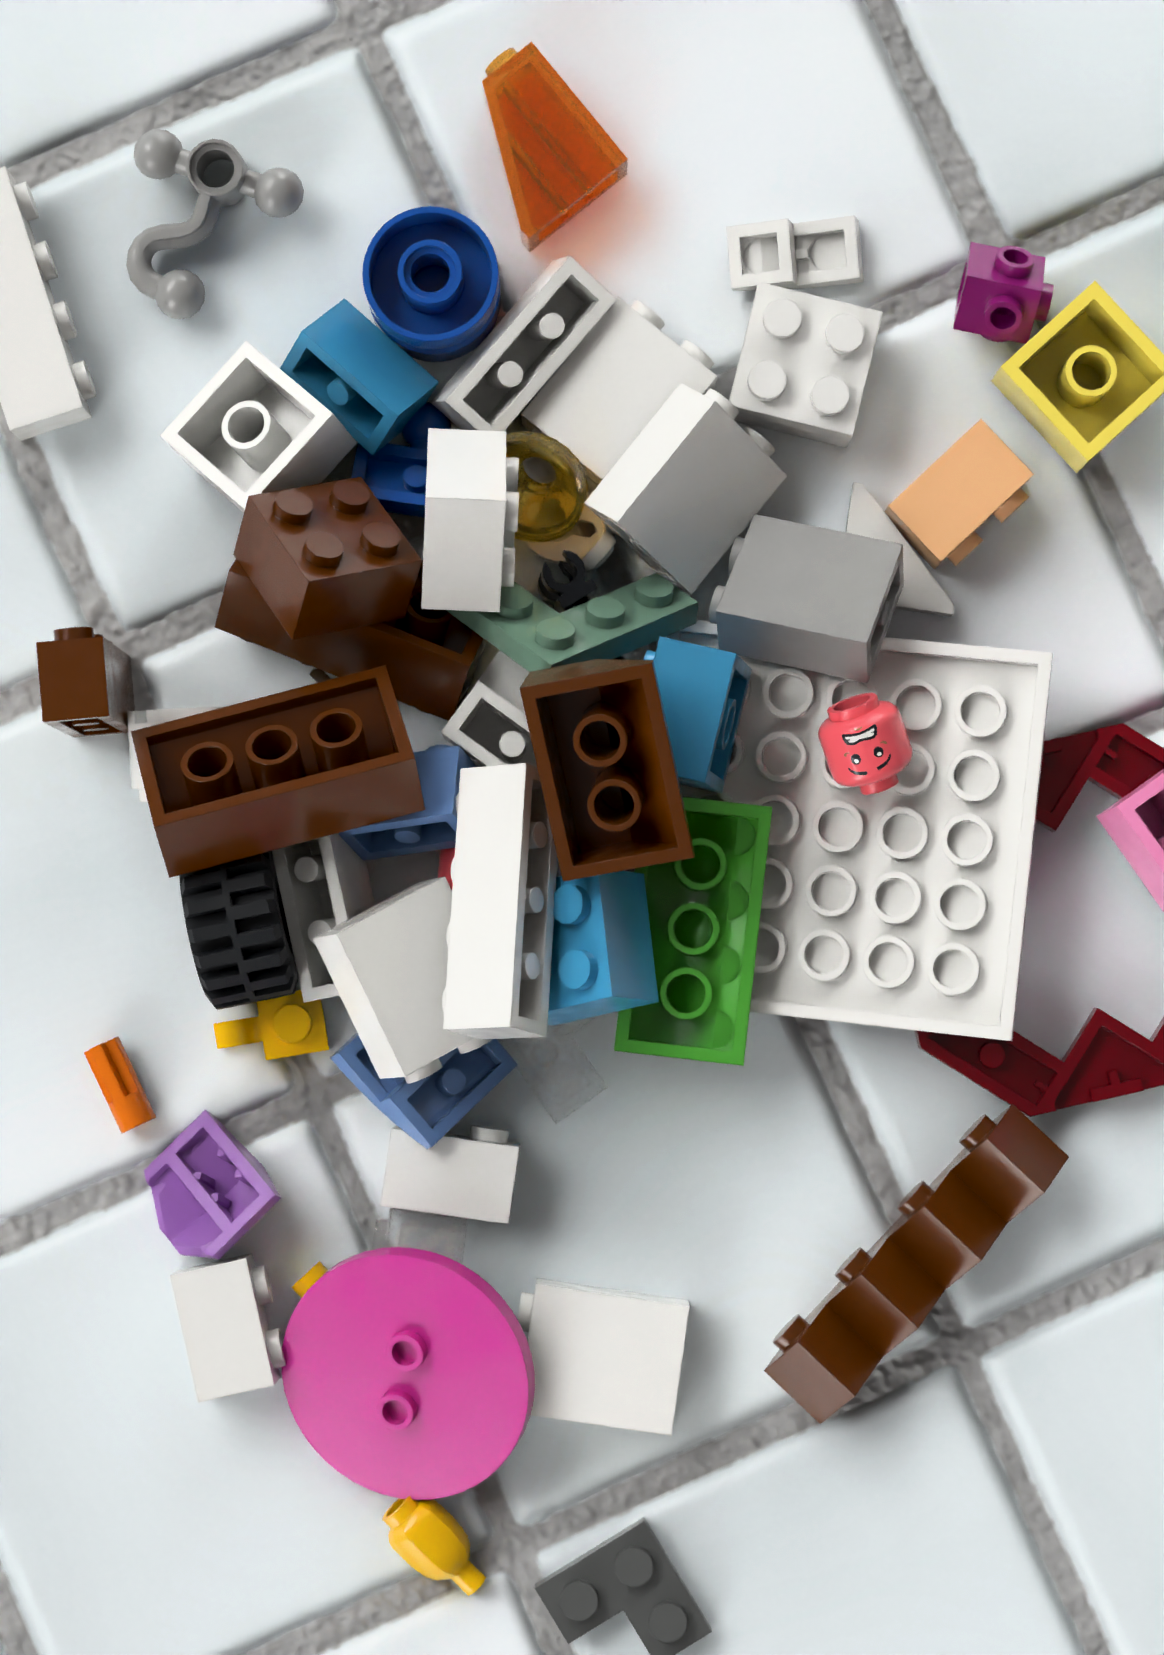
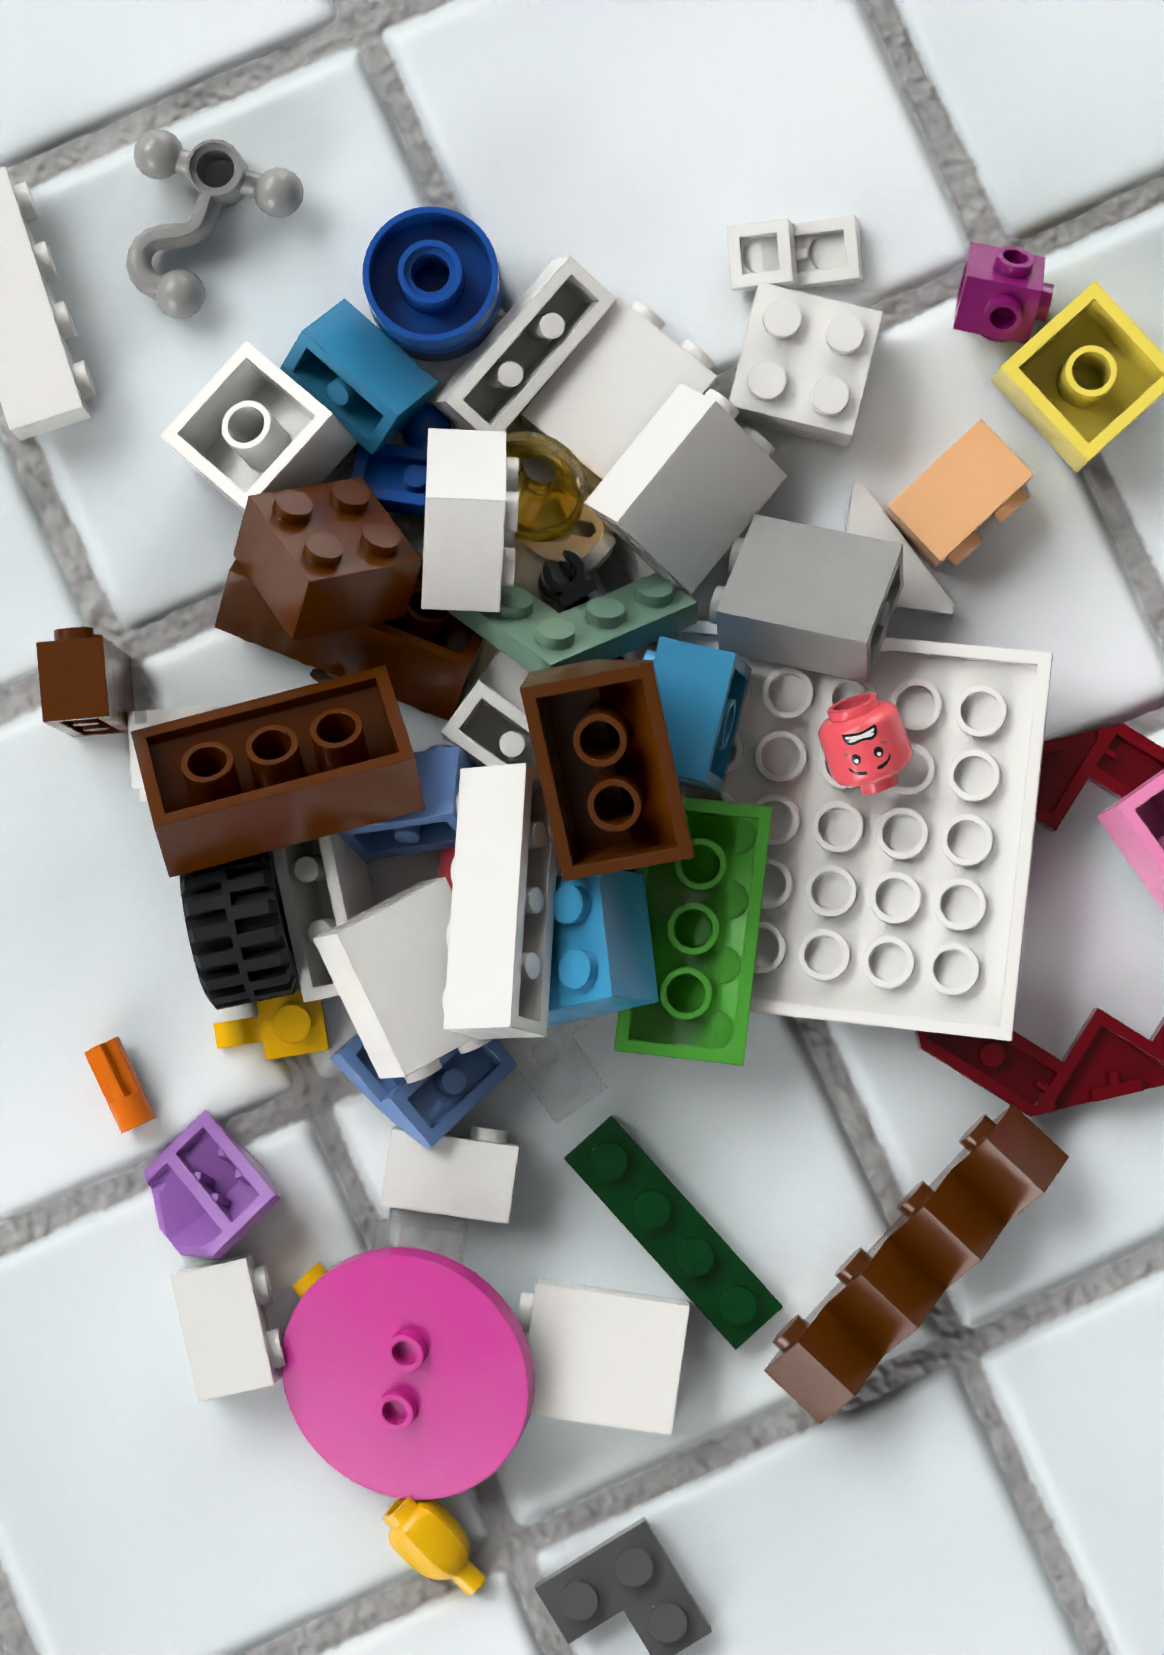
(547, 144): clear orange slope -> none
(673, 1232): none -> dark green plate

